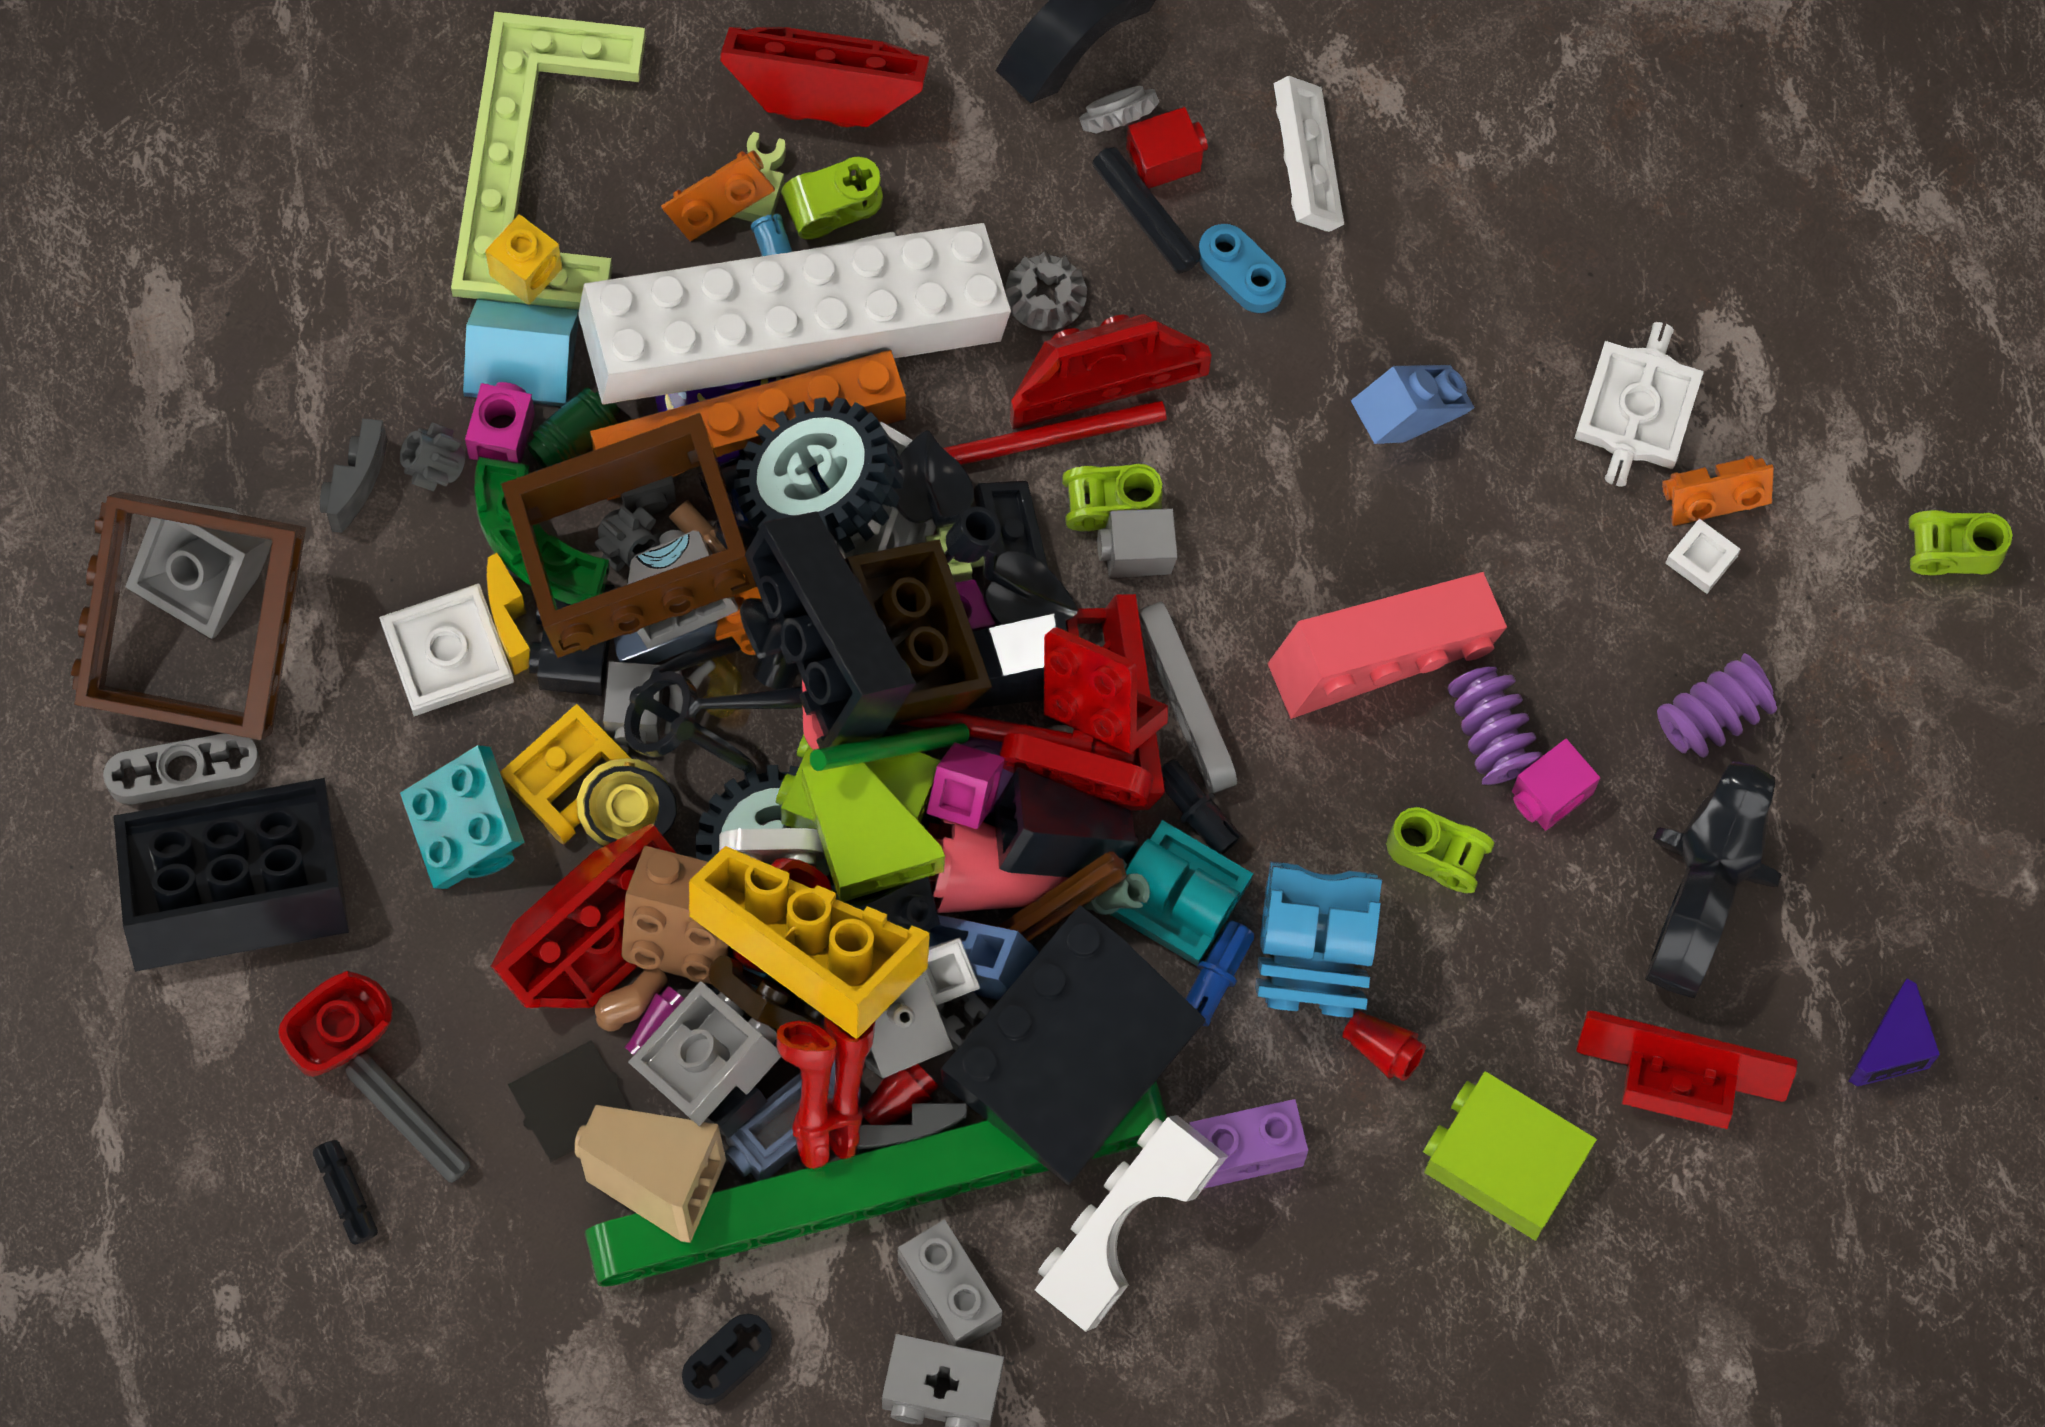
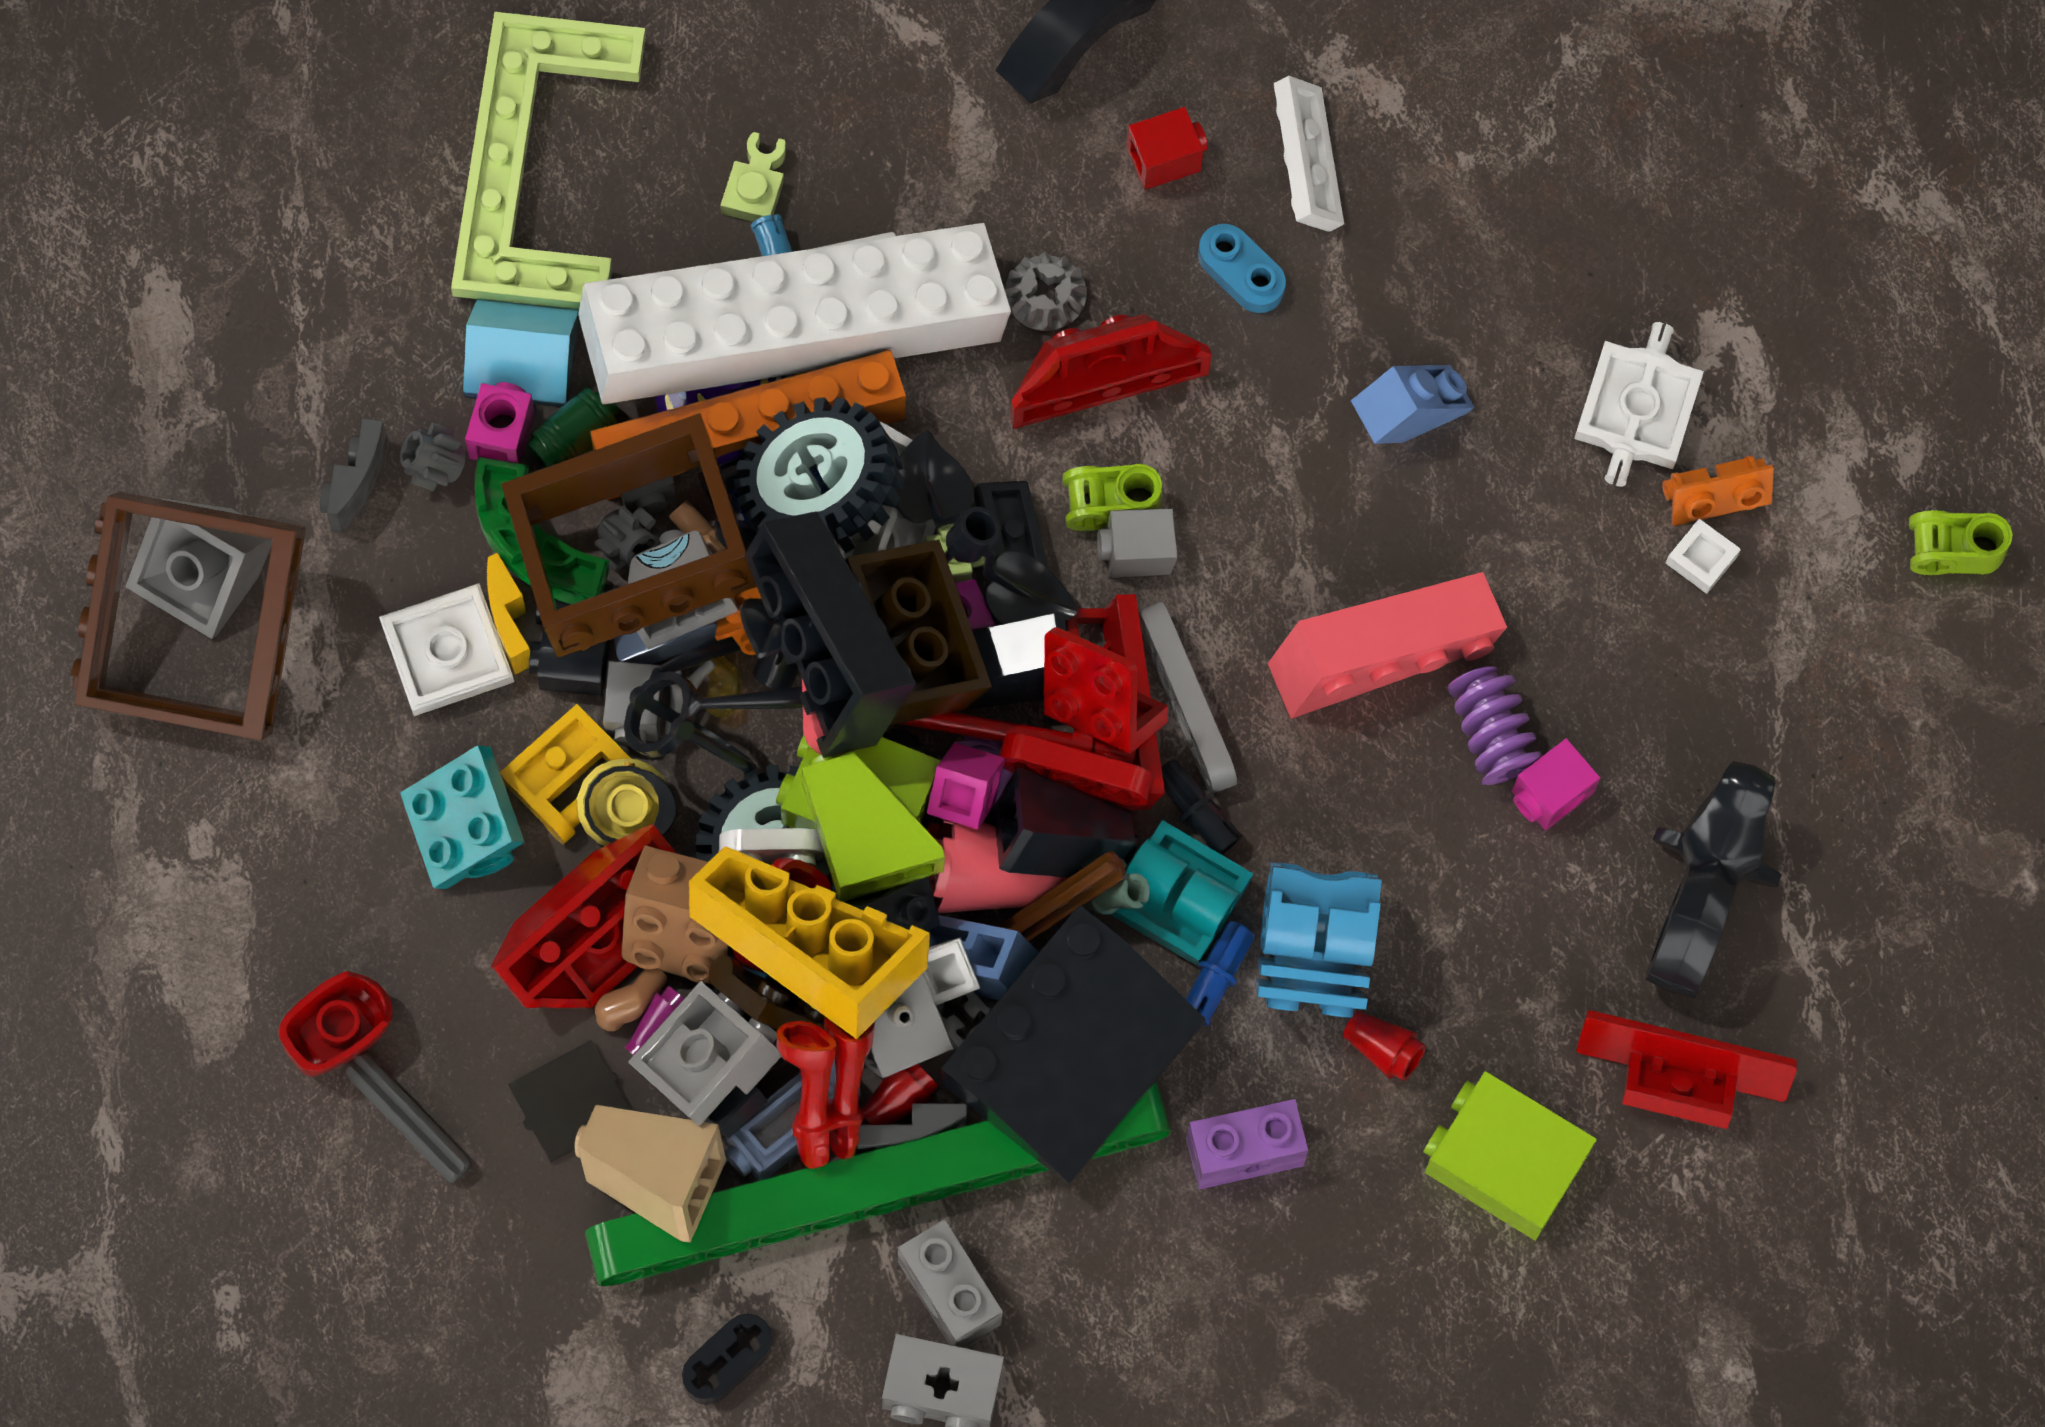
(144, 786): light grey beam -> none
(229, 874): black slope -> none
(345, 1192): black axle -> none
(524, 259): yellow brick -> none
(719, 195): orange hinge -> none
(823, 73): red wedge -> none
(829, 197): lime piece -> none
(888, 746): green bar -> none
(1058, 433): red bar -> none
(1087, 1275): white arch -> none
(1118, 109): light grey gear -> none
(1146, 210): black axle -> none
(1442, 850): lime piece -> none
(1717, 706): medium lavender piece -> none
(1901, 1041): dark purple slope -> none

